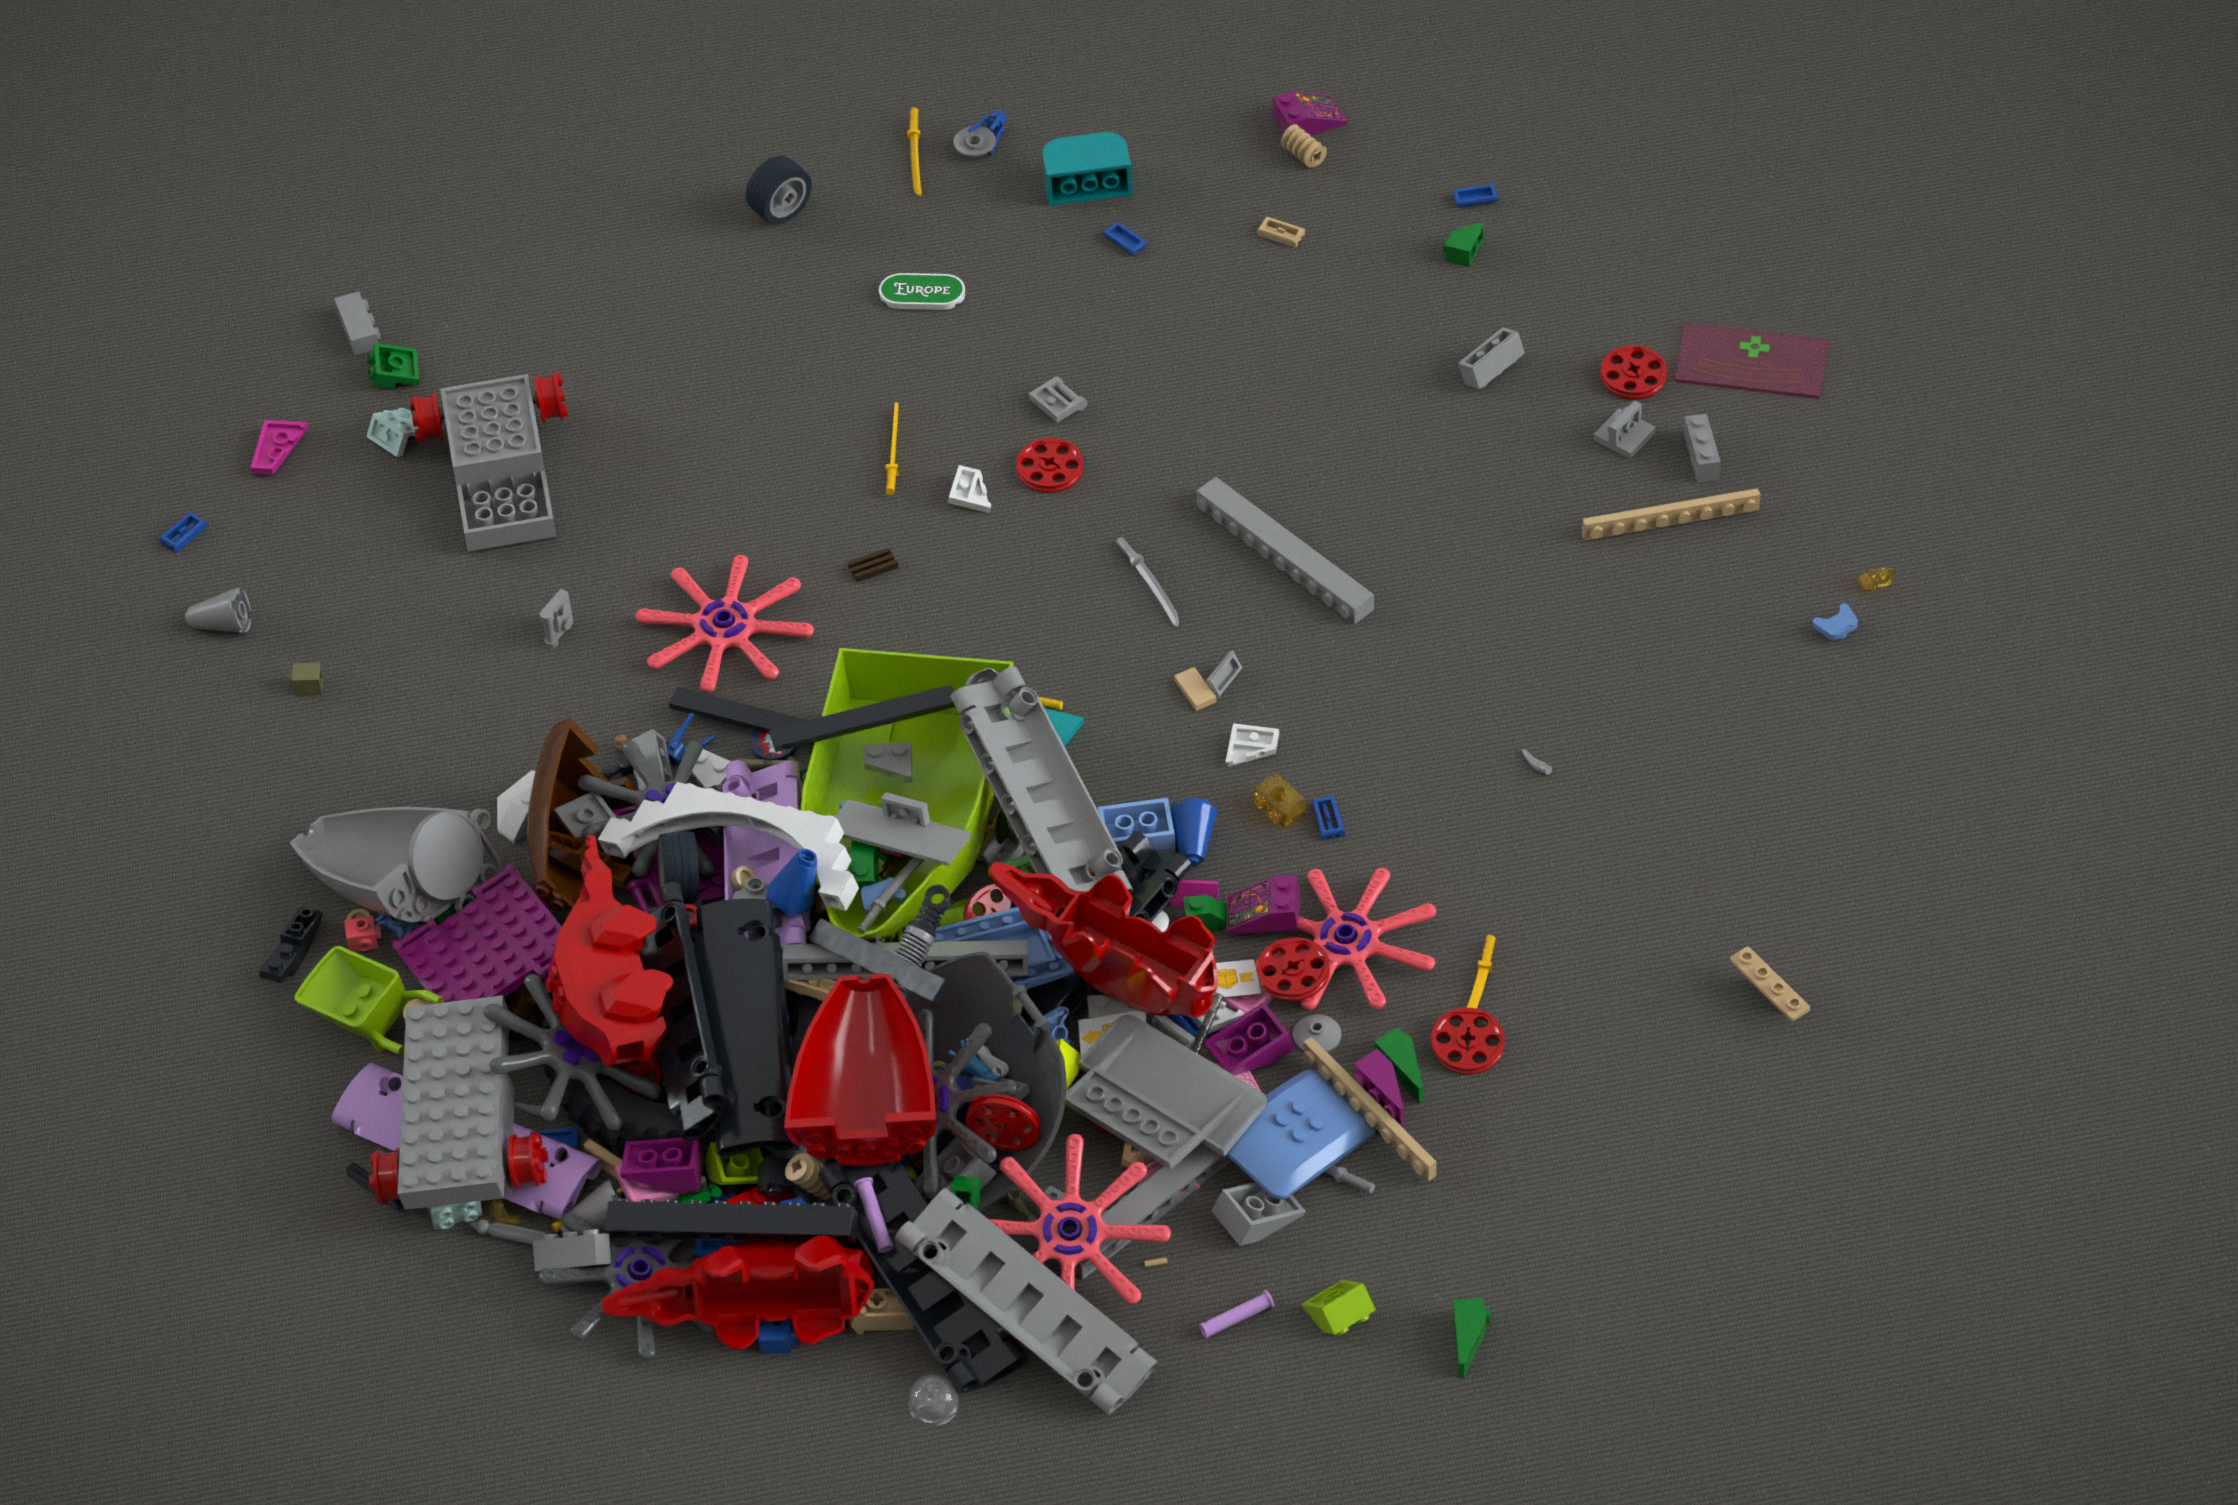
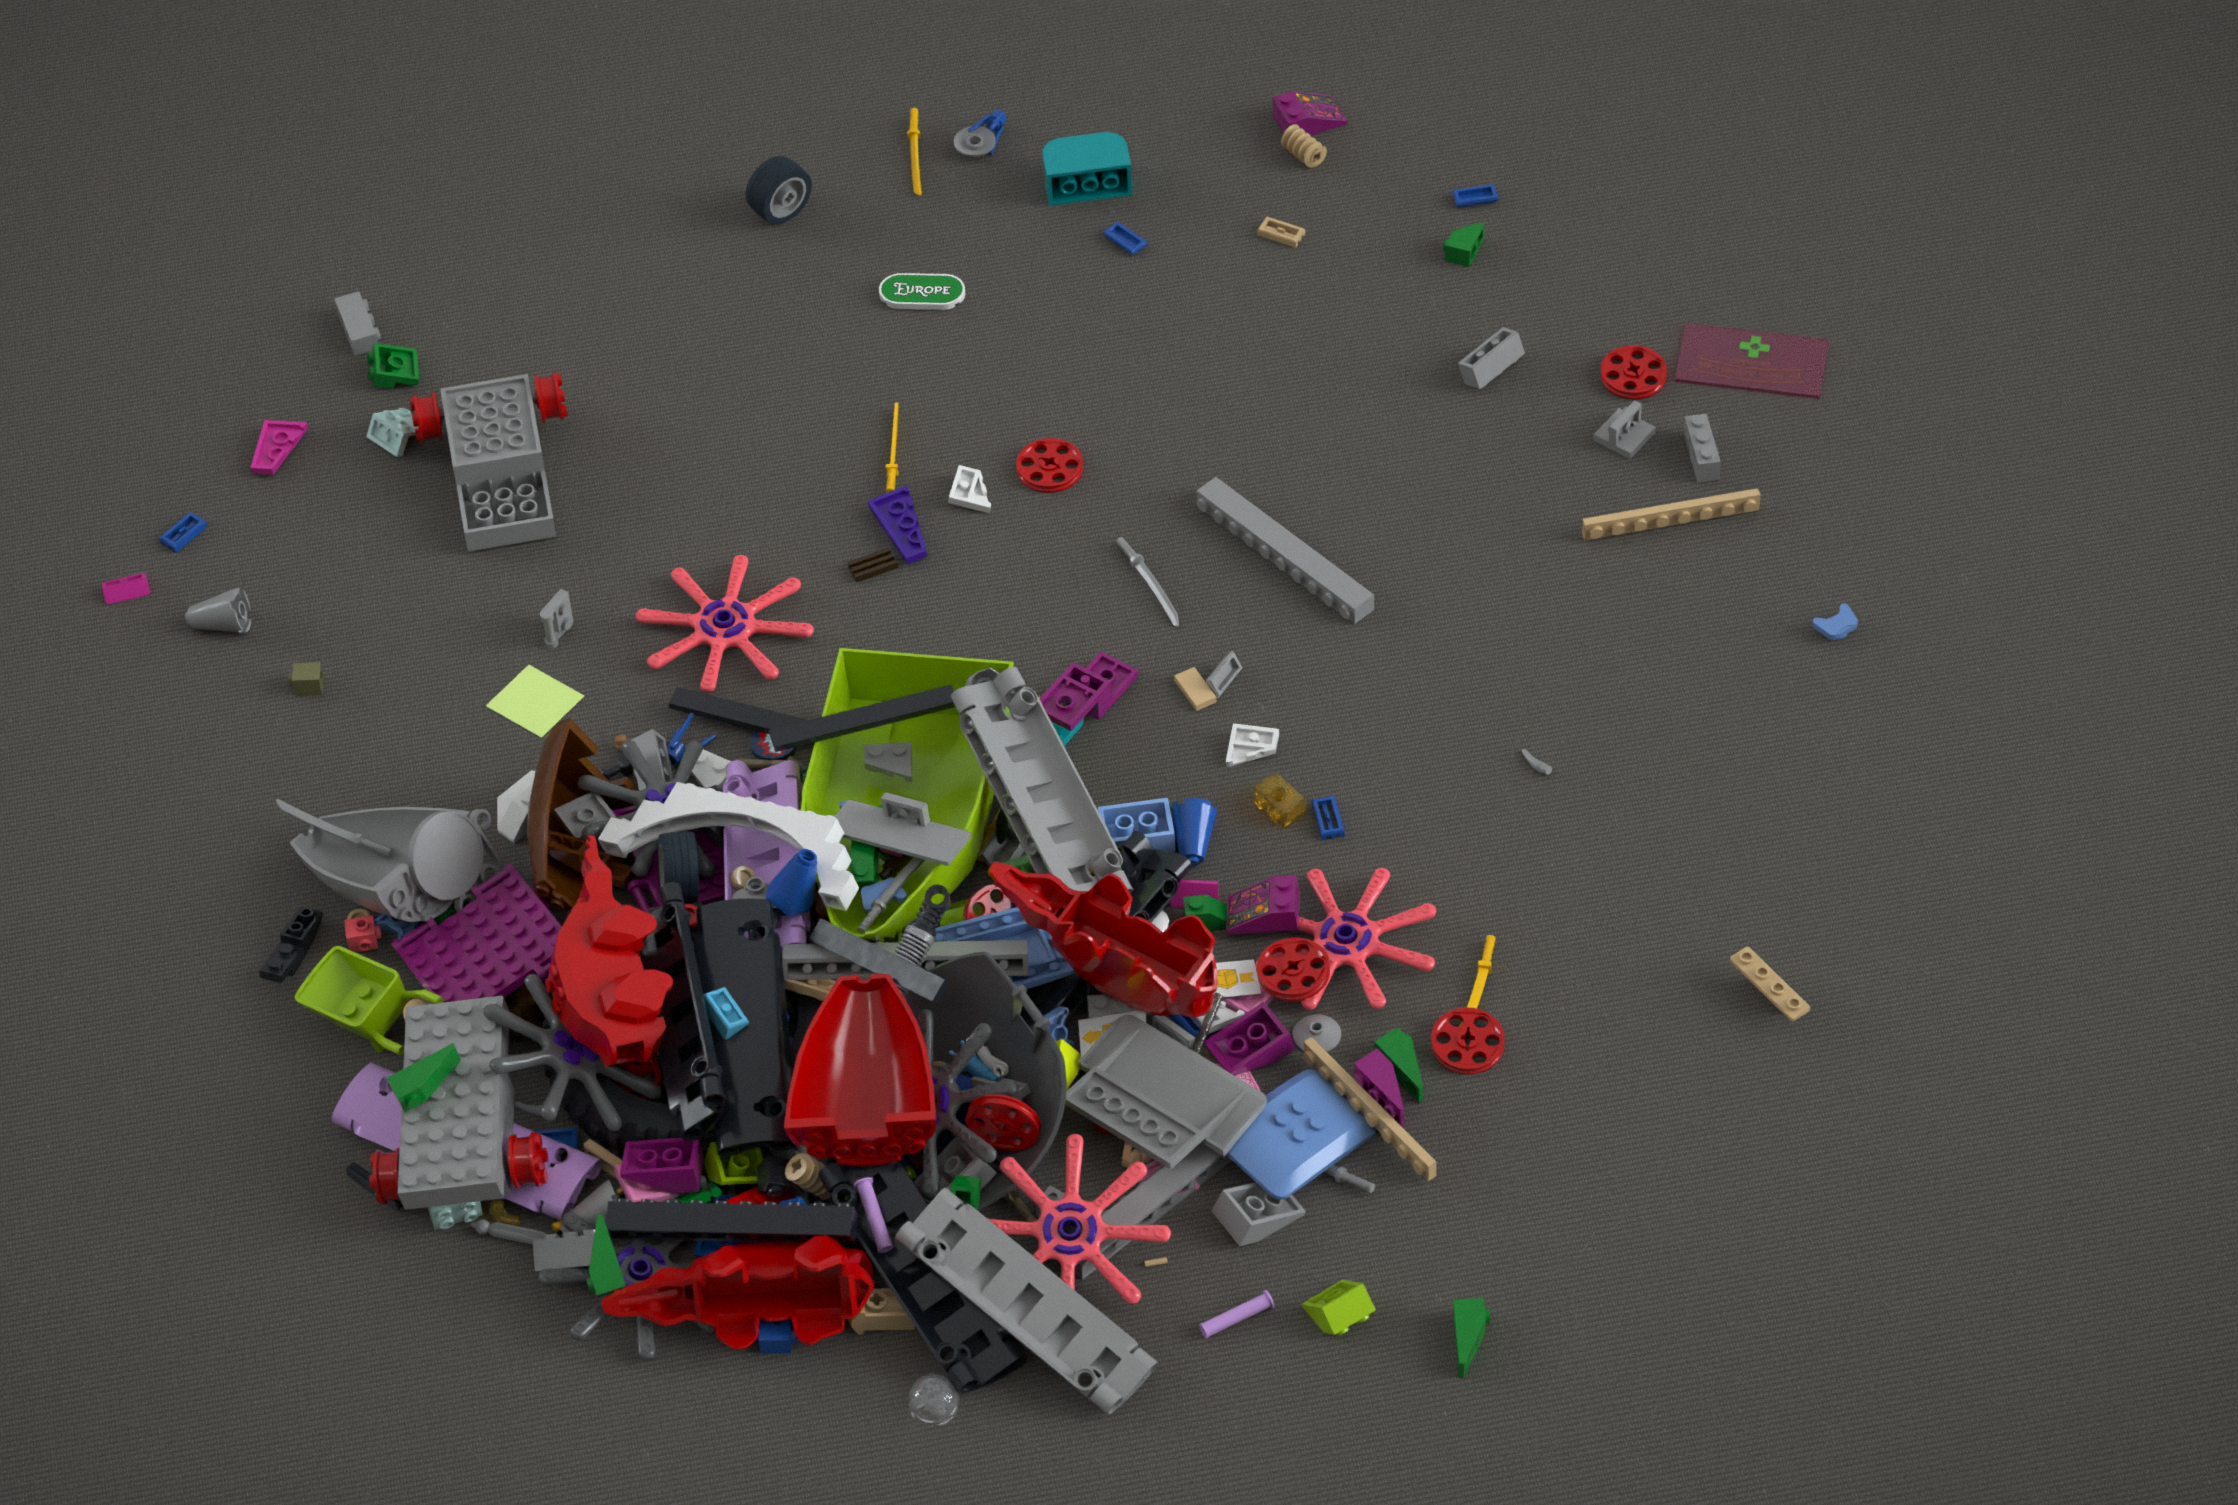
(125, 588): none -> dark pink slope
(356, 839): none -> light grey sword
(420, 1080): none -> green slope
(535, 700): none -> yellowish green sticker
(604, 1266): none -> green slope
(724, 1012): none -> medium azure slope
(900, 523): none -> dark purple wing
(1053, 403): light grey plate -> none
(1087, 690): none -> magenta bracket
(1876, 578): clear yellow piece -> none

